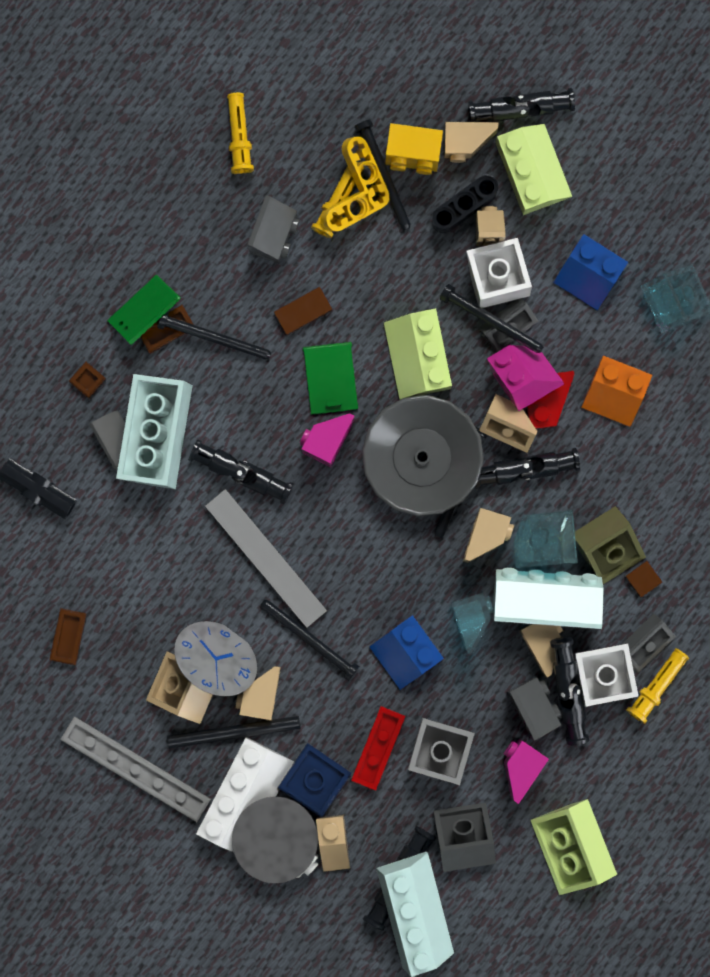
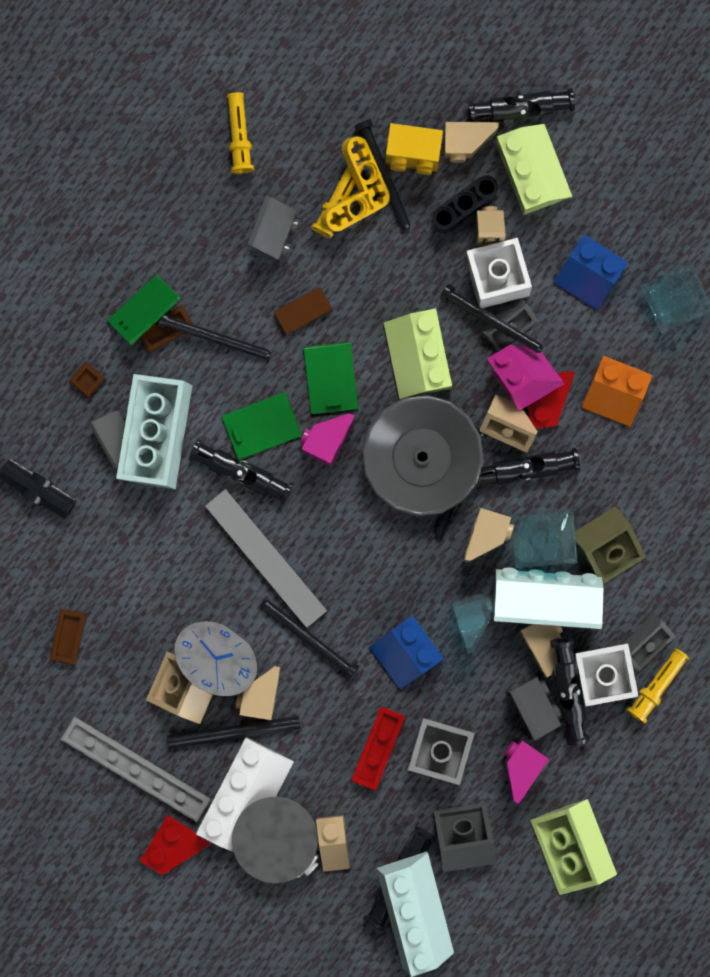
(172, 846): none -> red wing
(262, 425): none -> green container
(314, 780): dark blue tile -> none
(643, 579): reddish brown tile -> none

